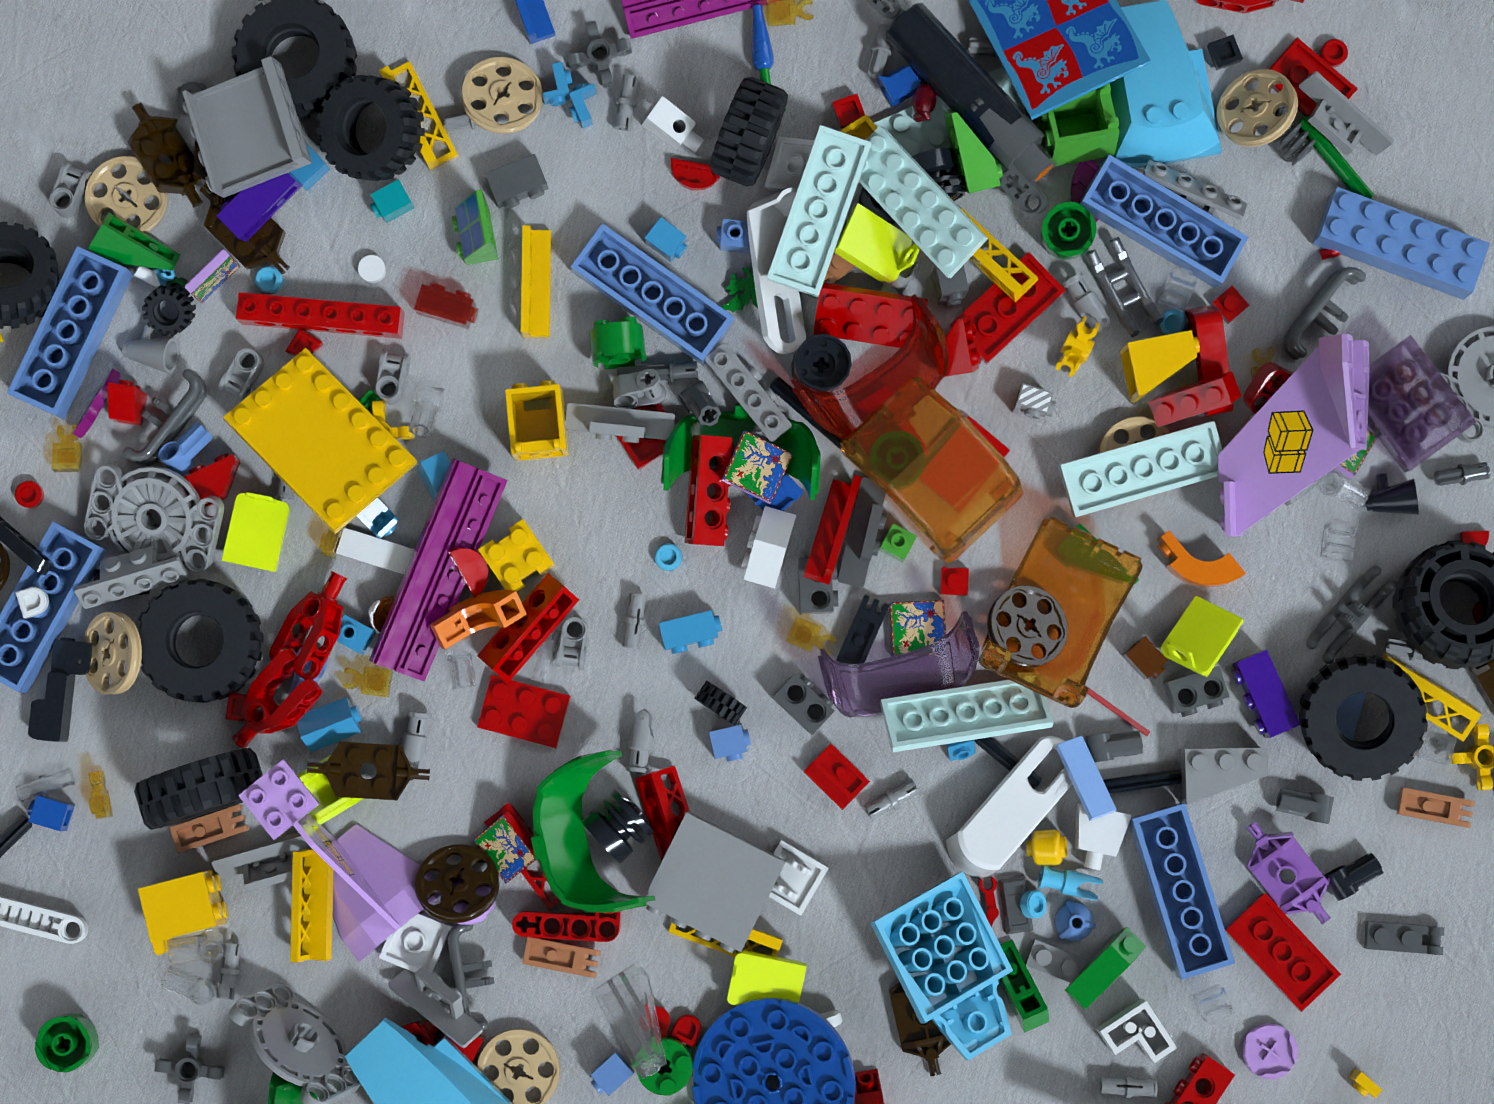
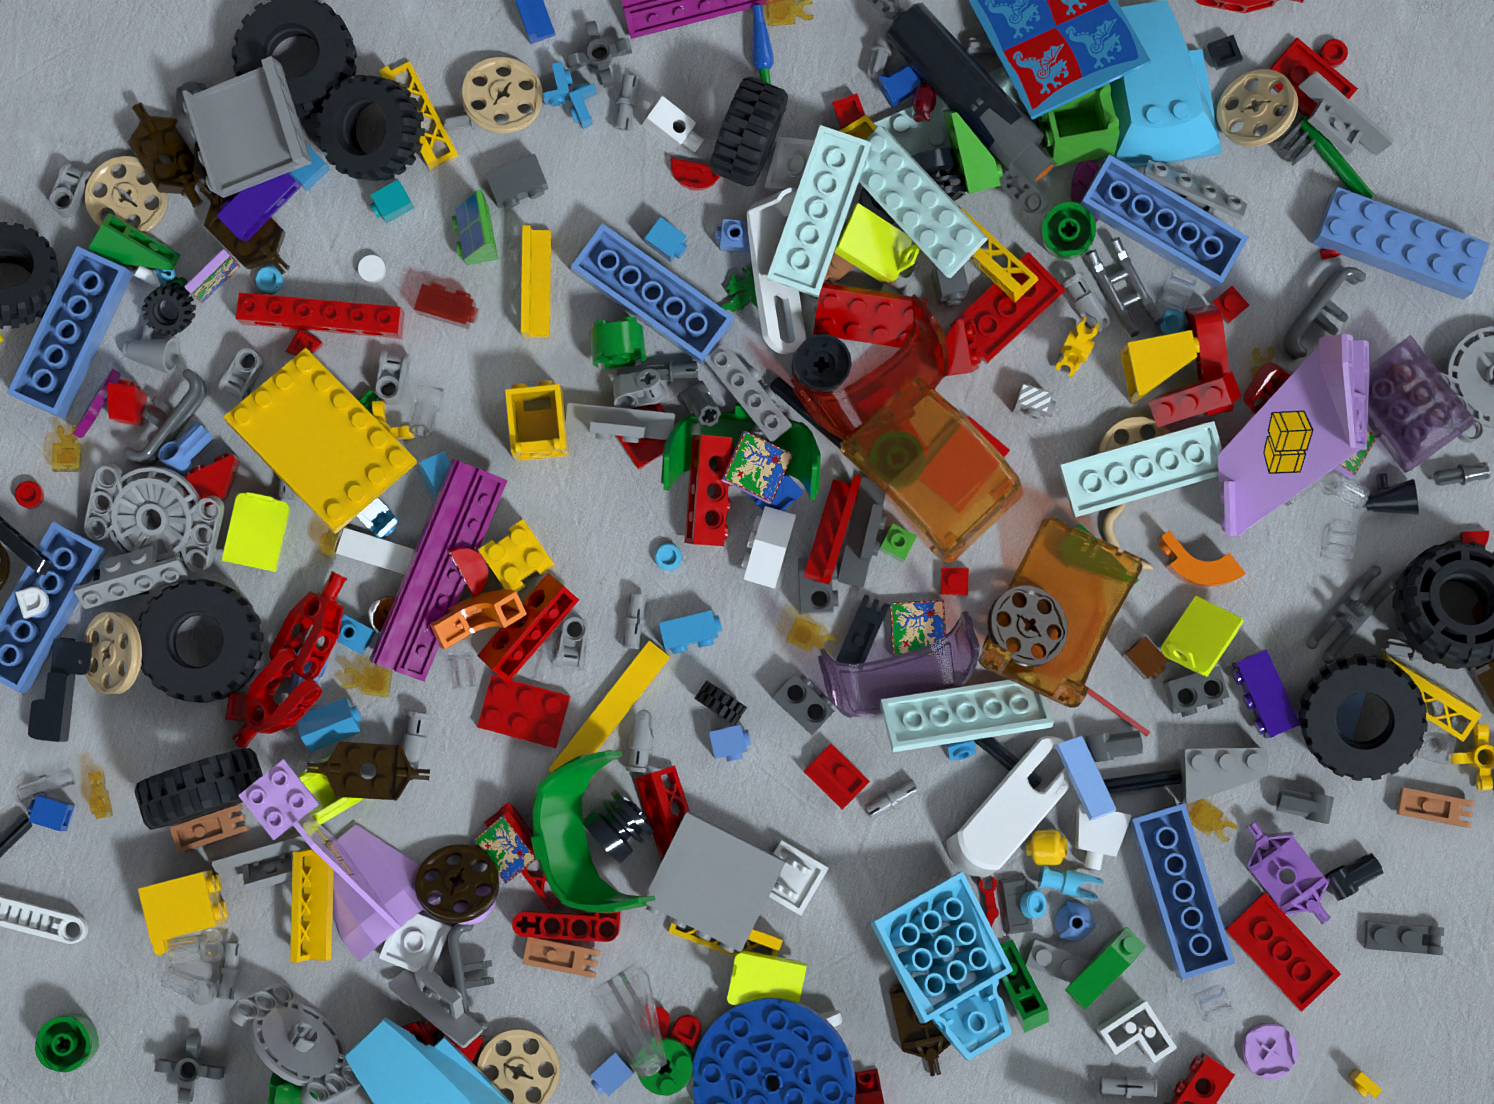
(615, 704): none -> yellow tile
(1109, 533): none -> tan animal
(1207, 818): none -> clear yellow plate

